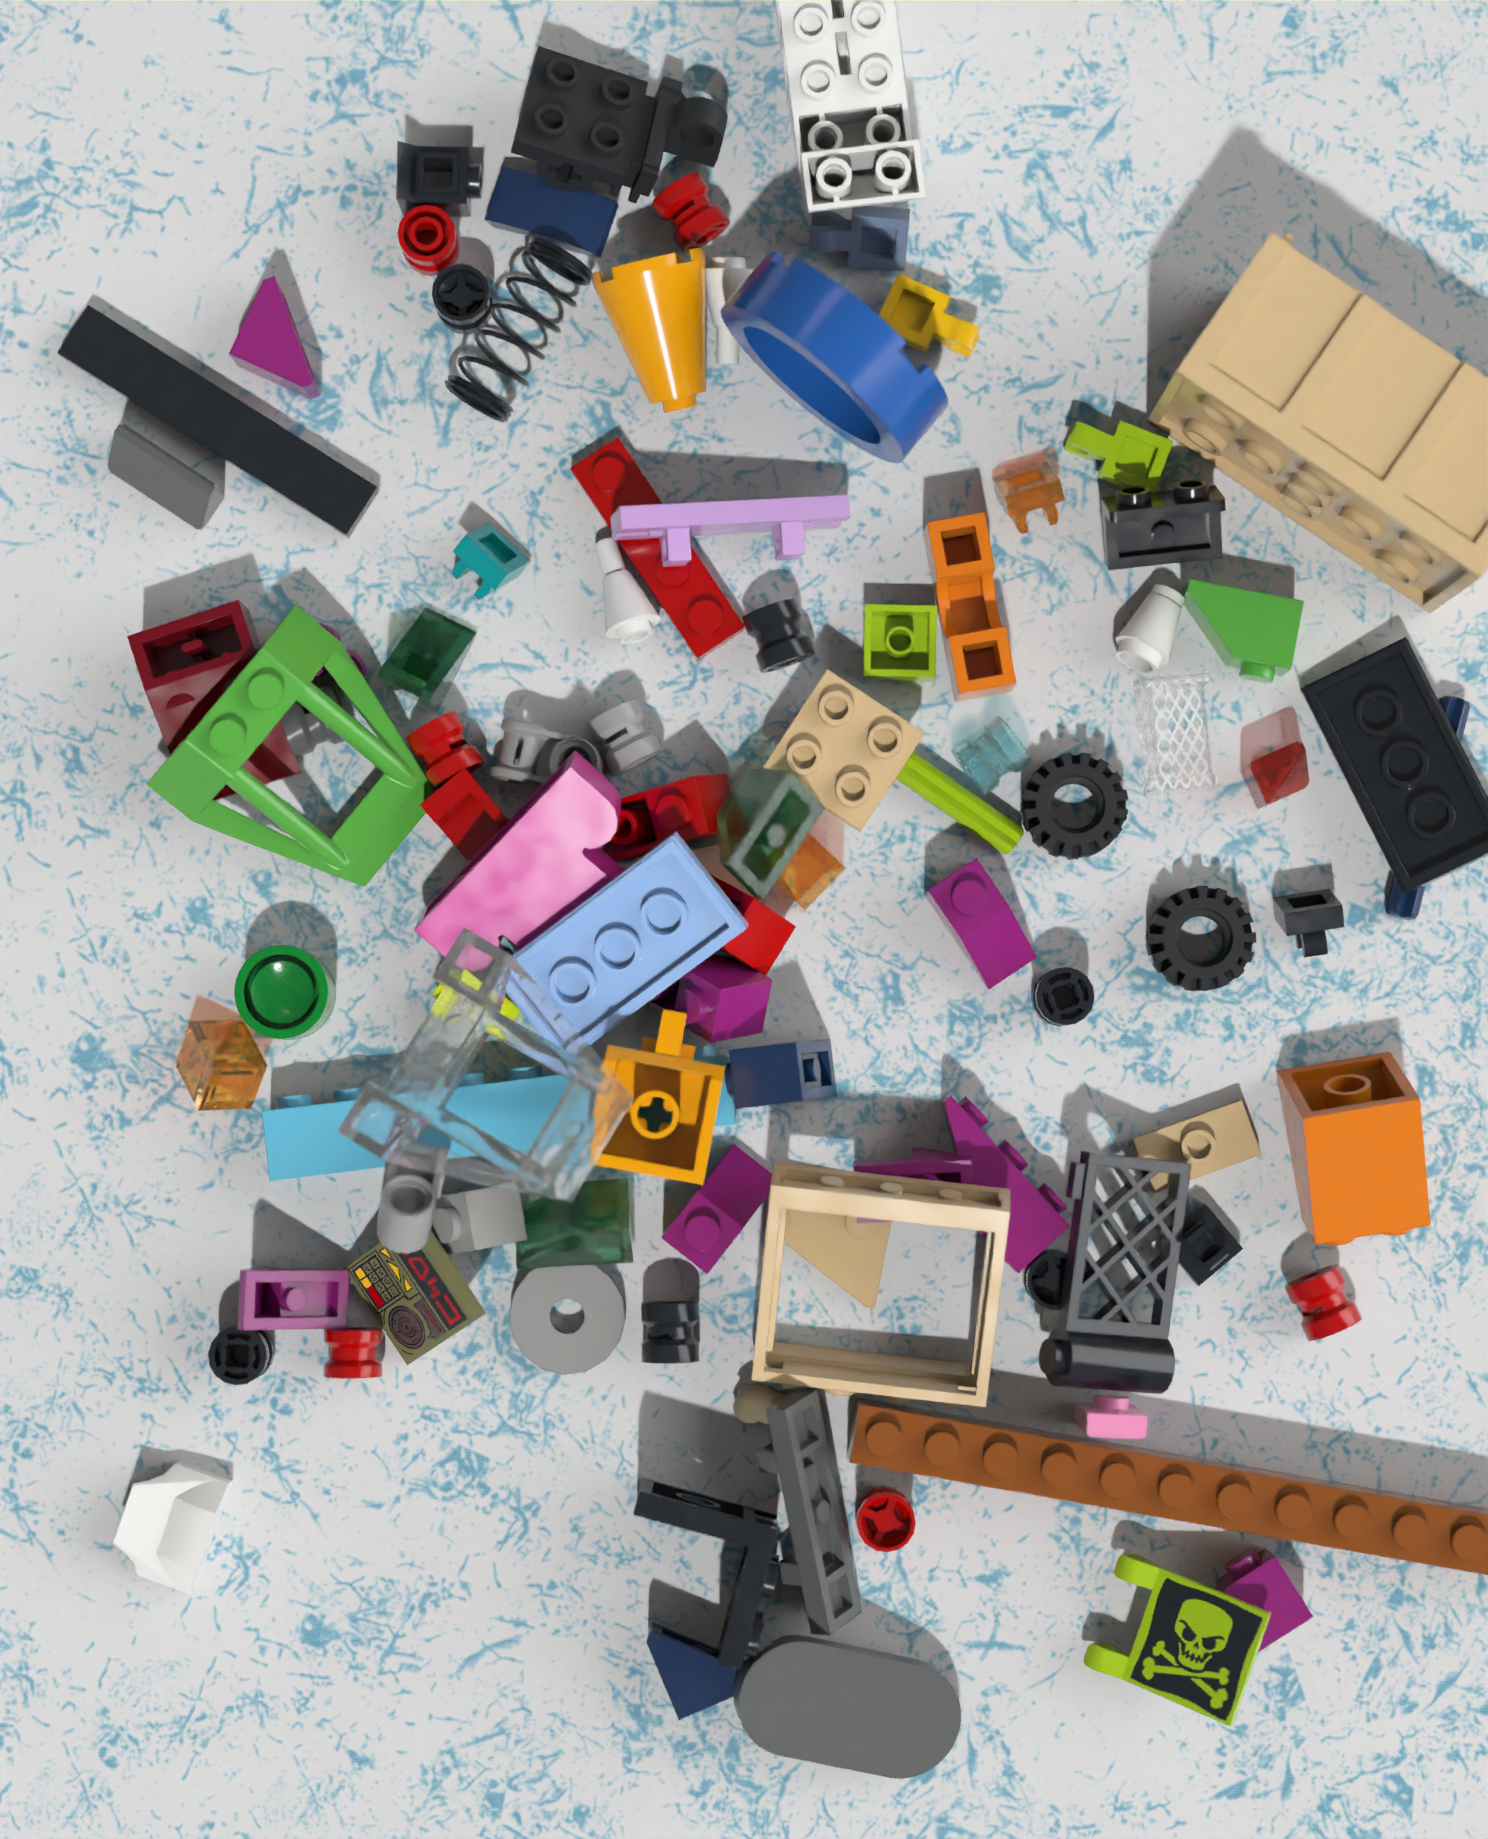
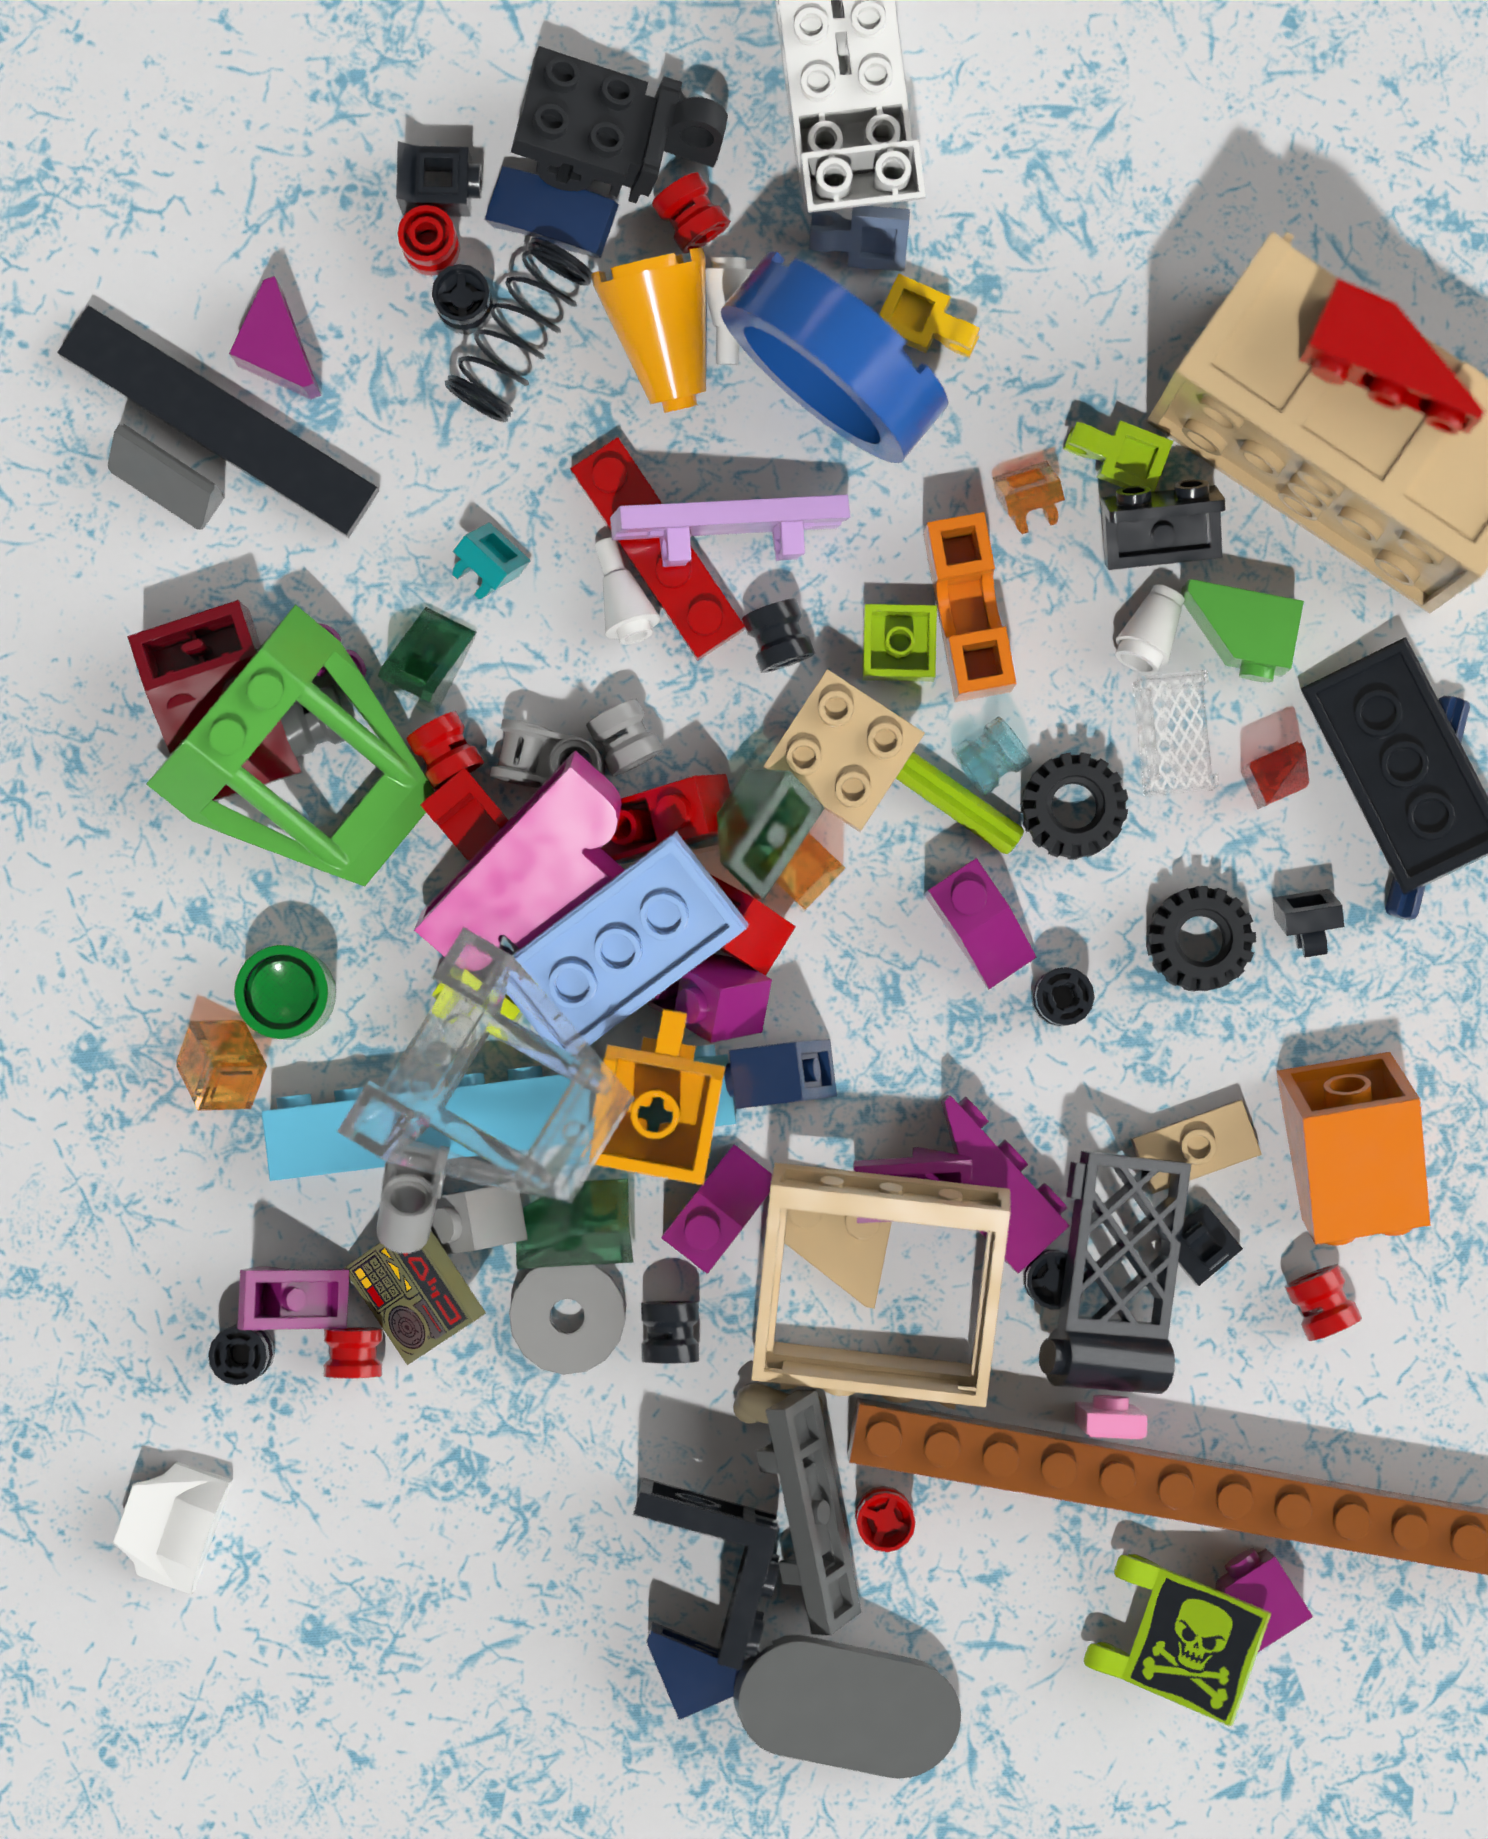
(1380, 350): none -> red slope

